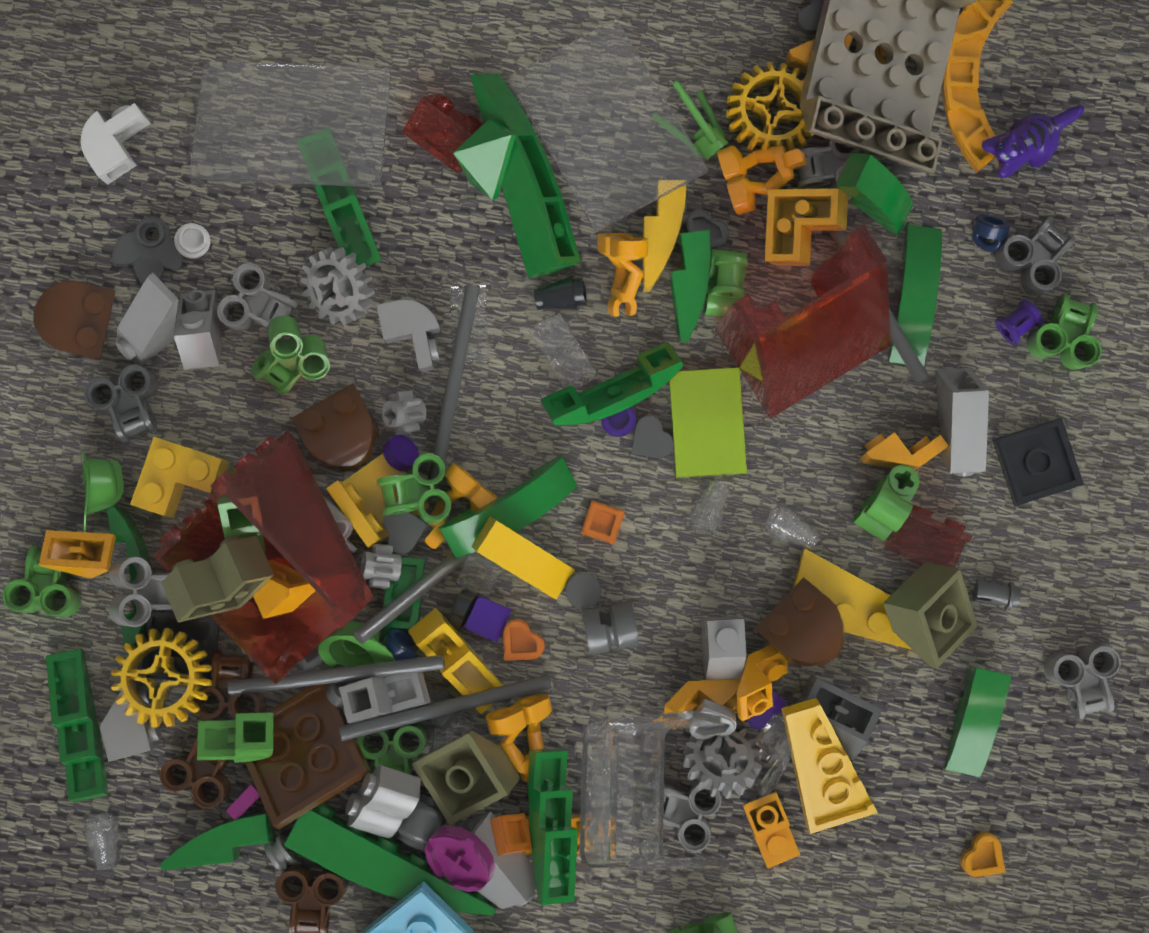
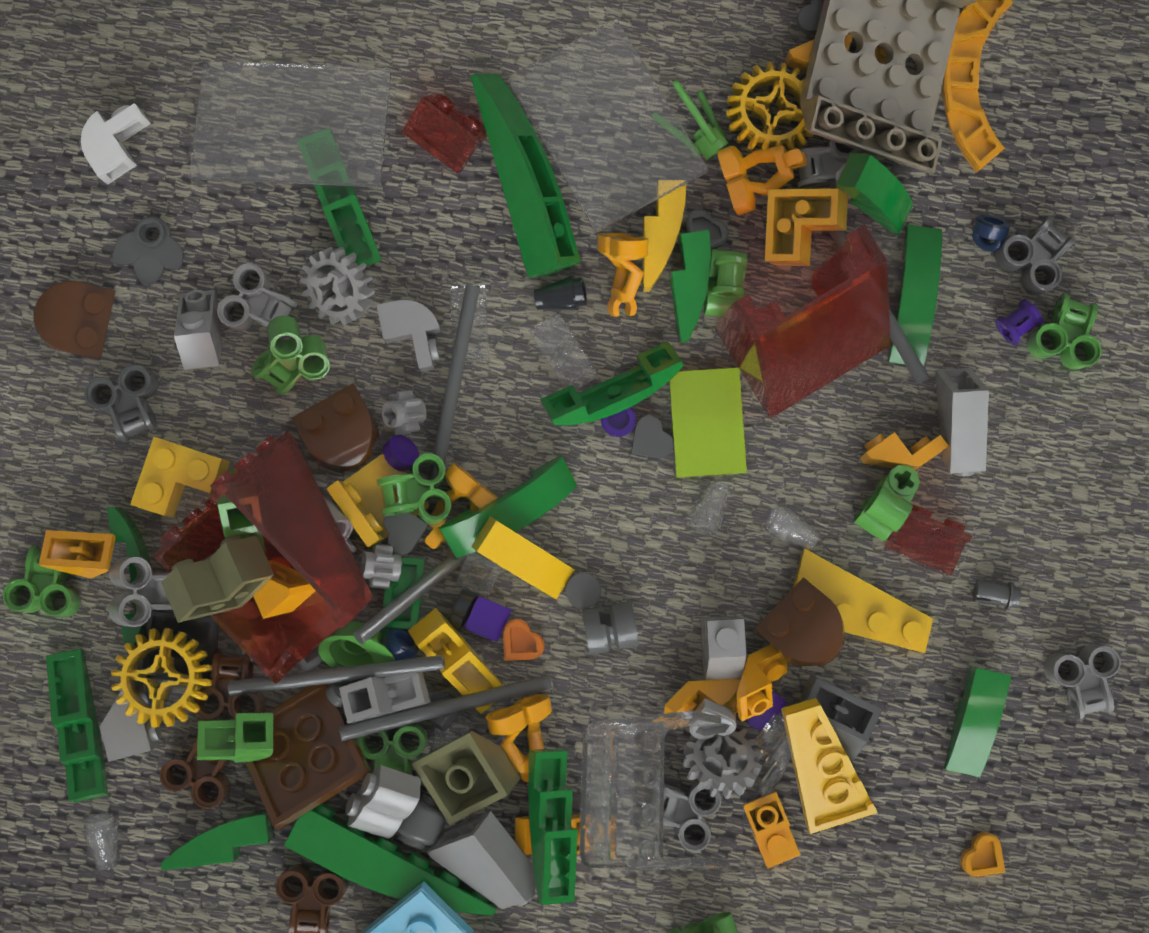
(102, 484): bright green piece -> none
(148, 322): light grey slope -> none
(192, 240): white plate -> none
(243, 802): magenta tile -> none
(279, 854): light grey bush -> none
(460, 858): magenta tile -> none
(486, 157): slope -> none
(511, 834): orange tile -> none
(602, 522): orange tile -> none
(932, 612): olive slope -> none
(1029, 140): dark purple animal -> none
(1038, 462): black tile -> none

